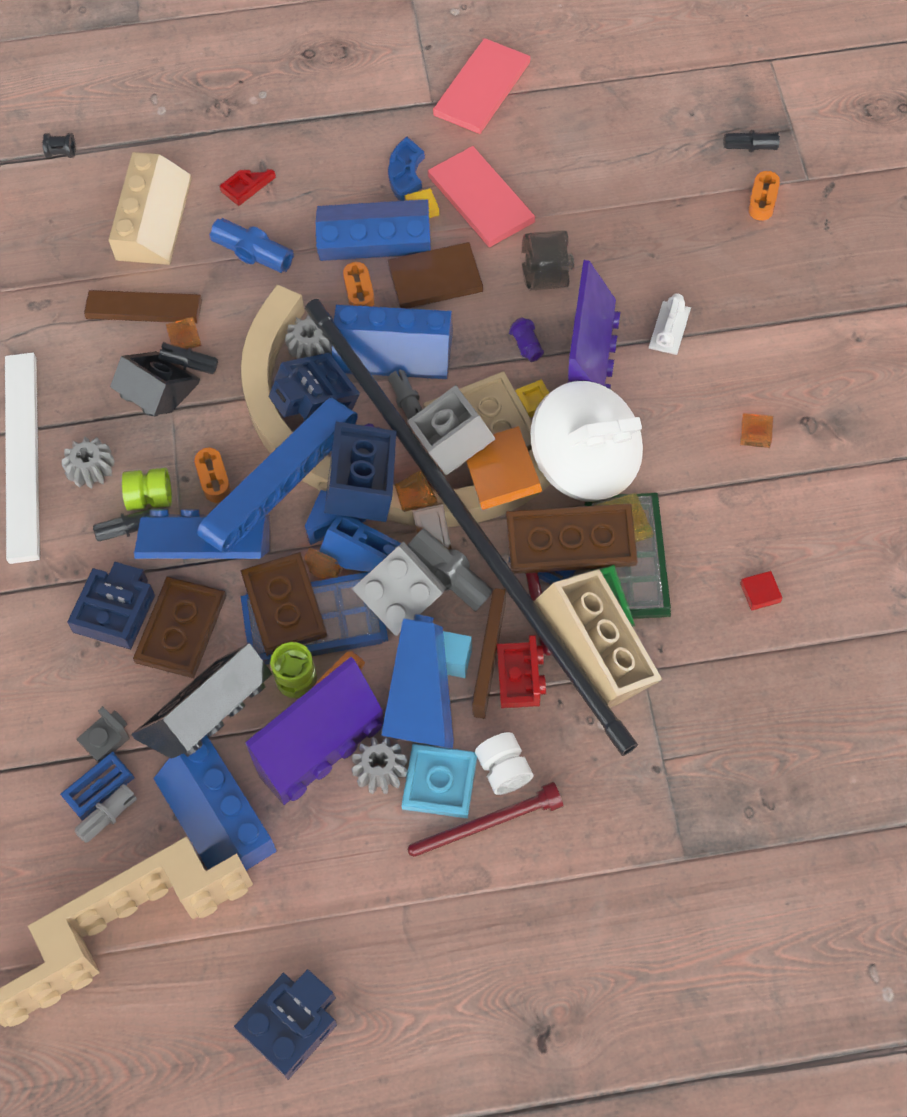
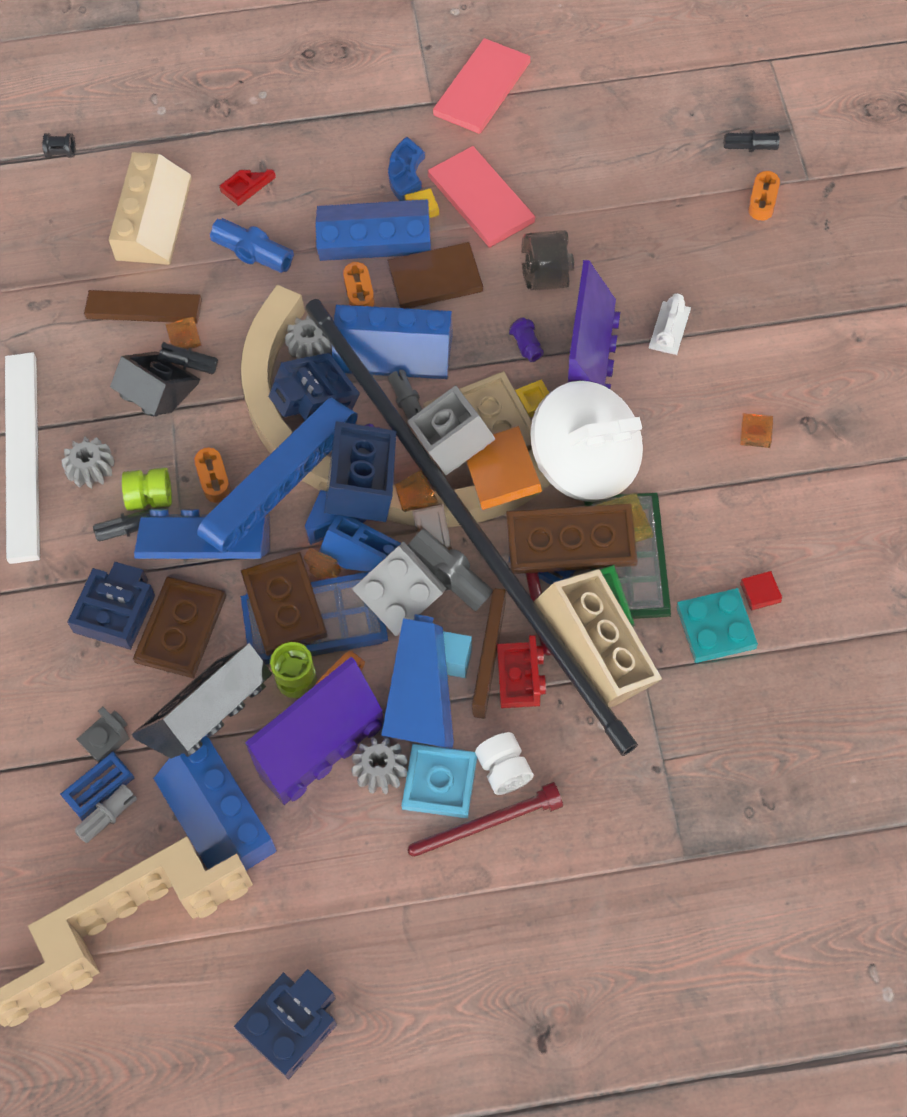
(716, 625): none -> teal plate

